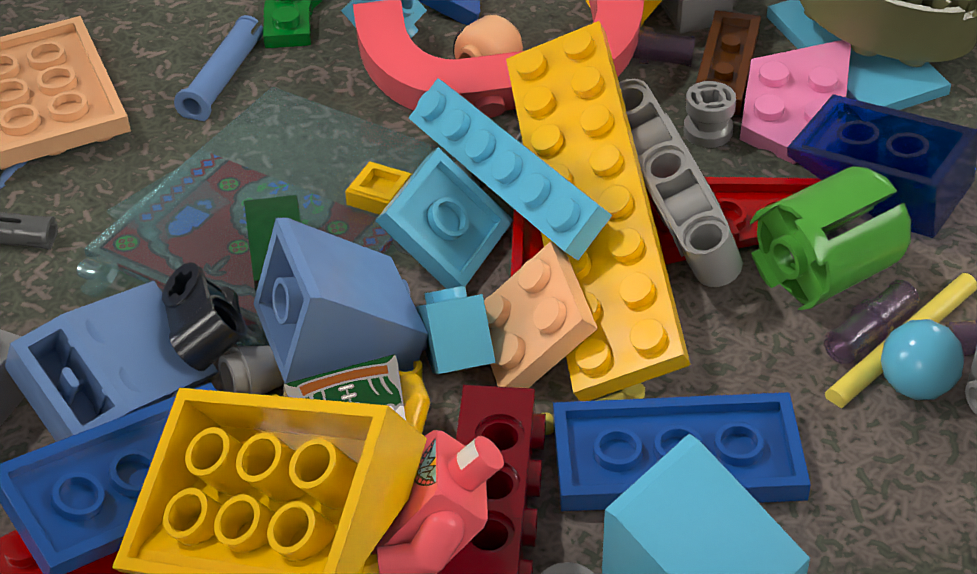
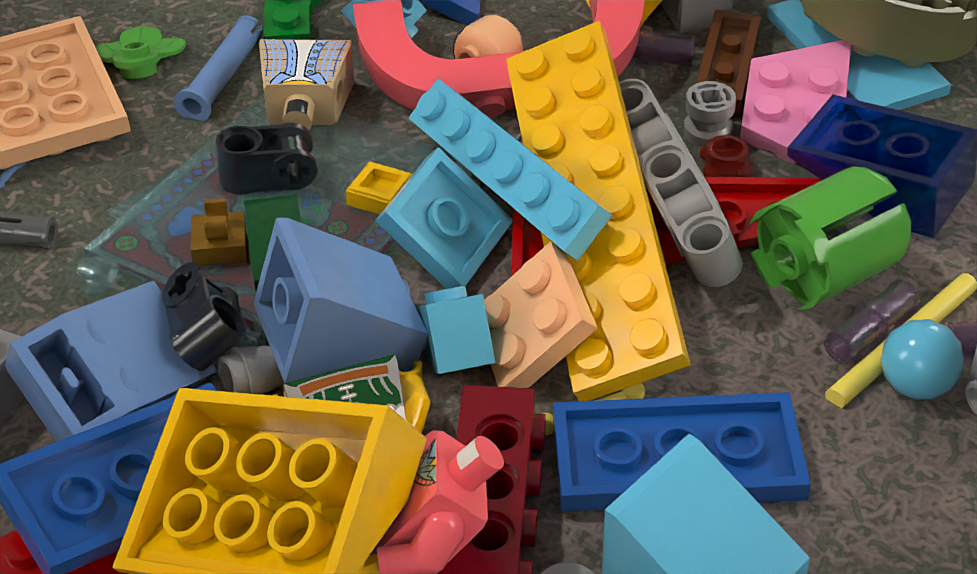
(139, 51): none -> bright green plate
(218, 235): none -> pearl gold tile
(261, 158): none -> black piece
(306, 80): none -> tan torso
(726, 157): none -> clear red plate

